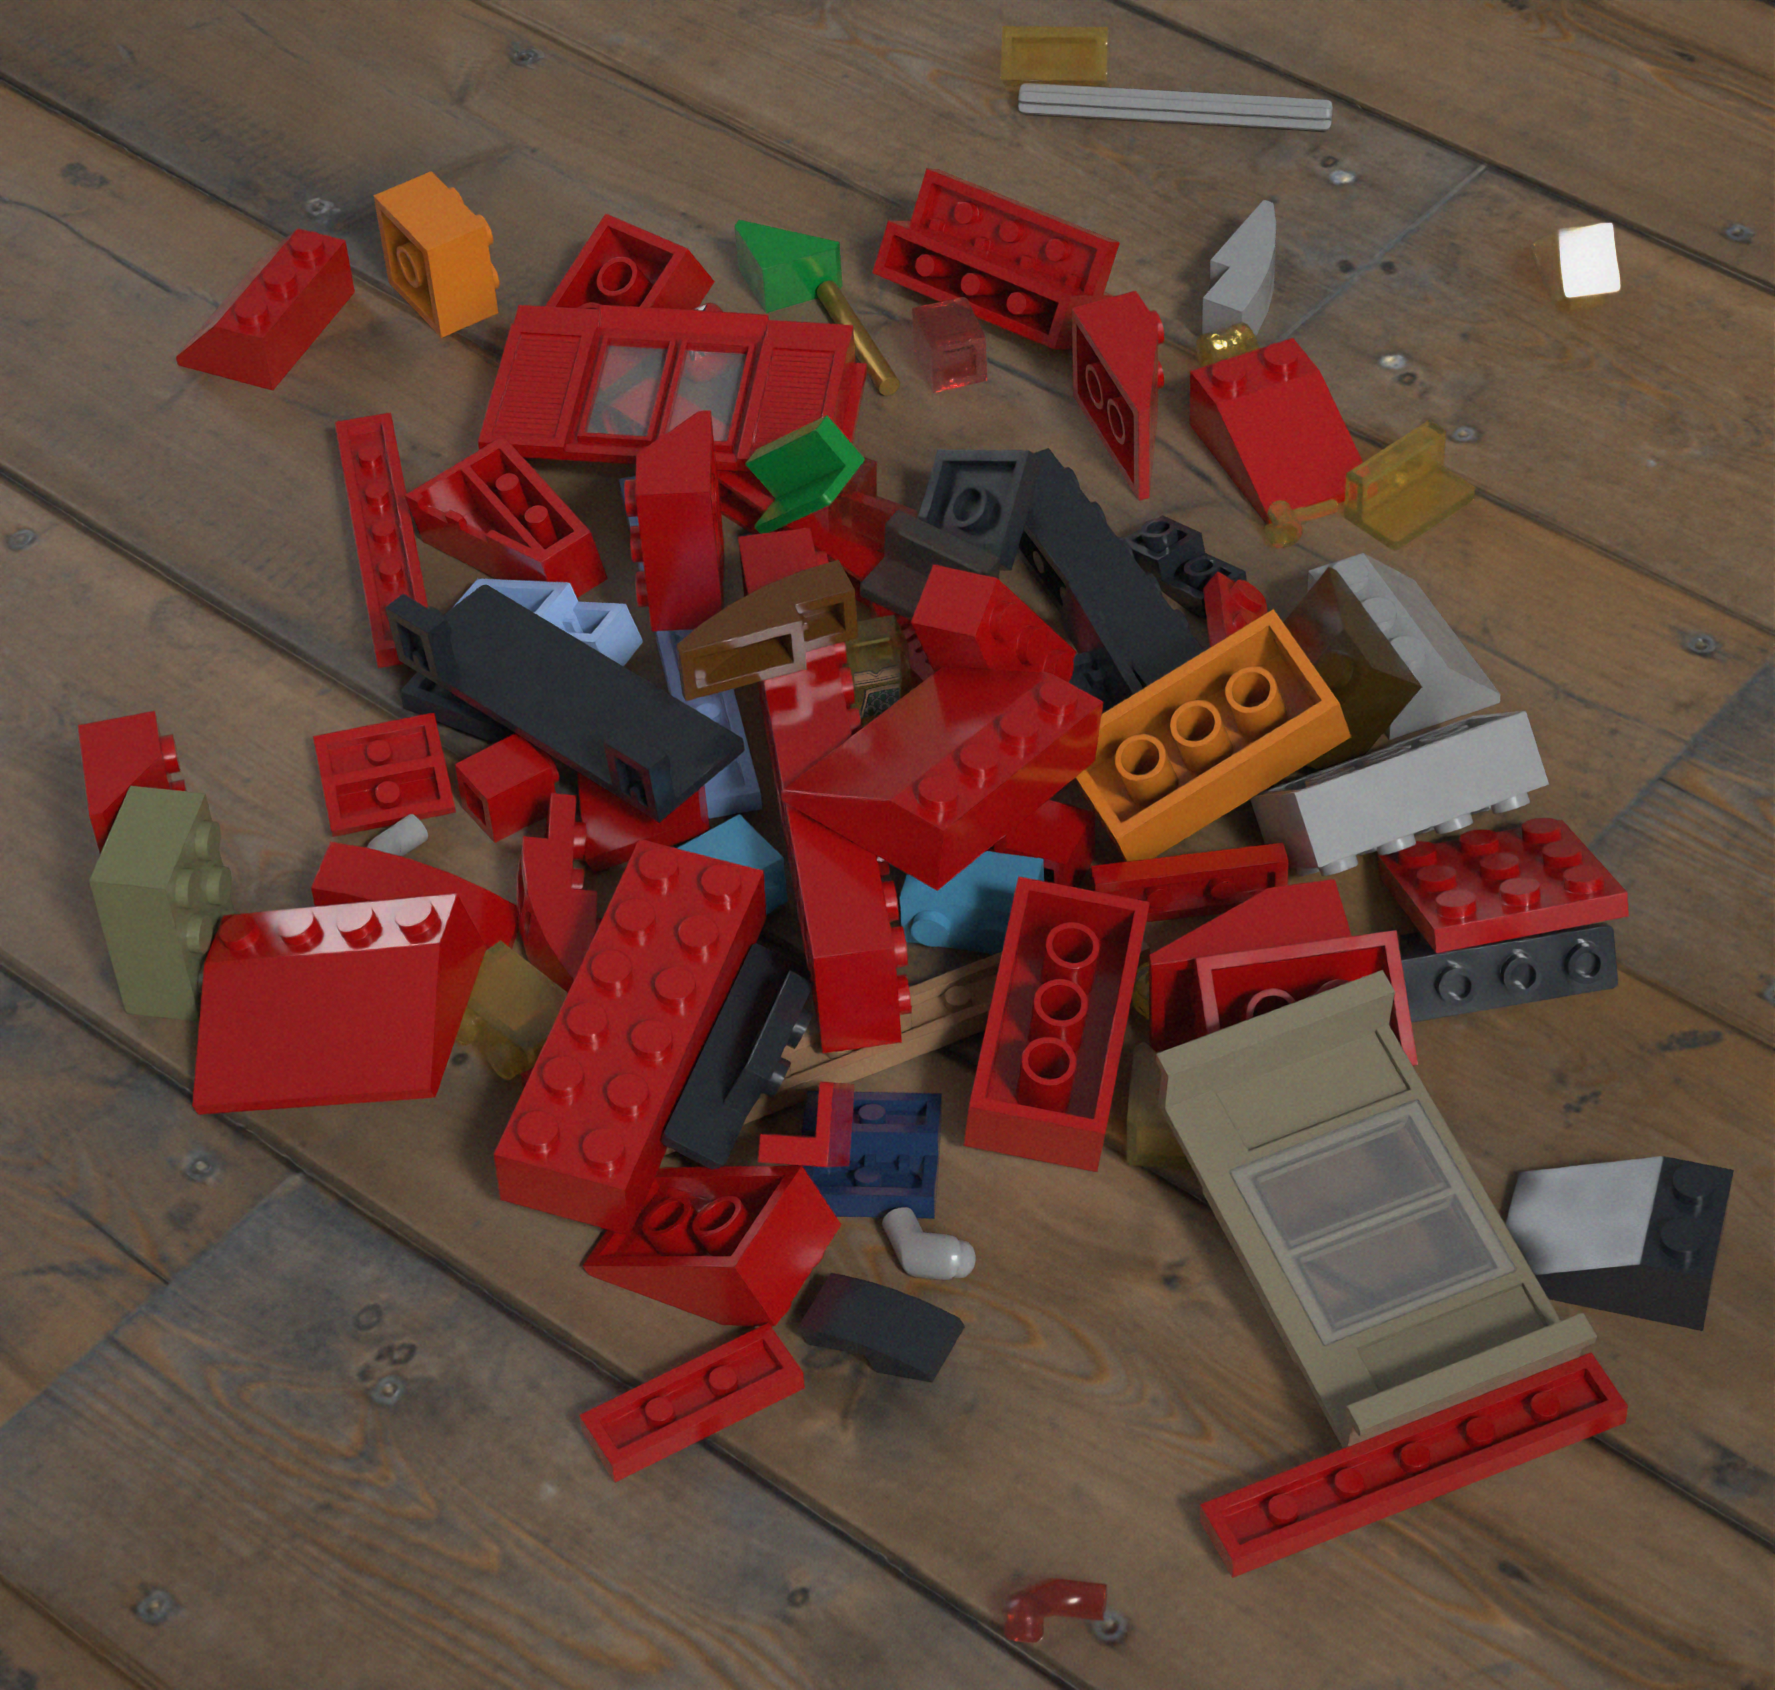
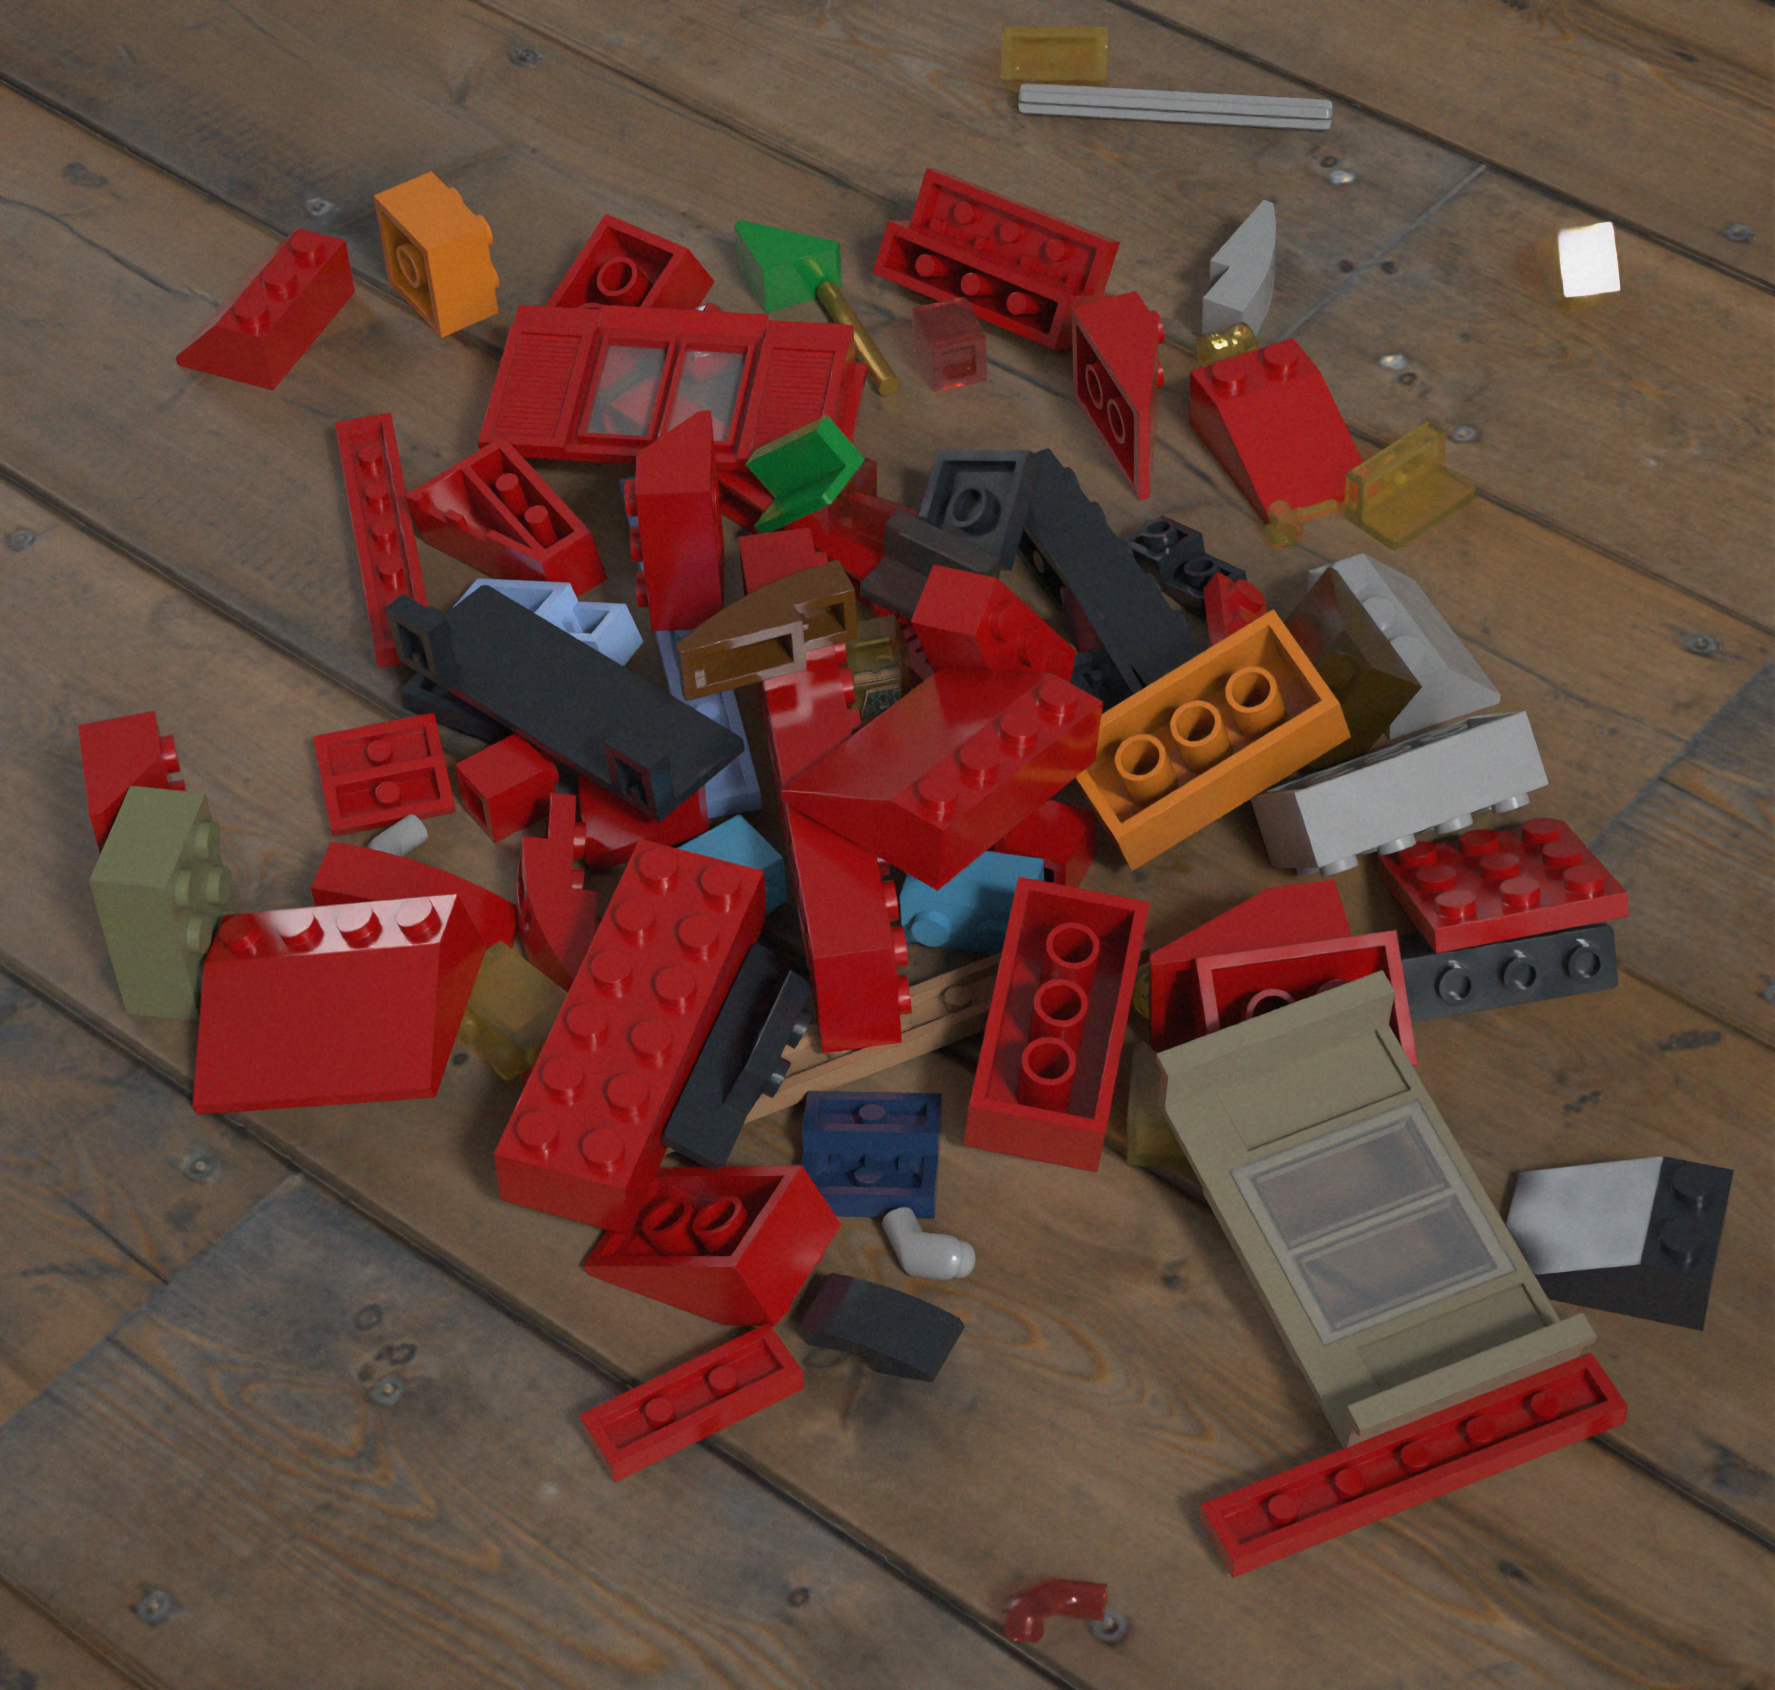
(832, 1138): red panel -> none
(1195, 882): red plate -> none

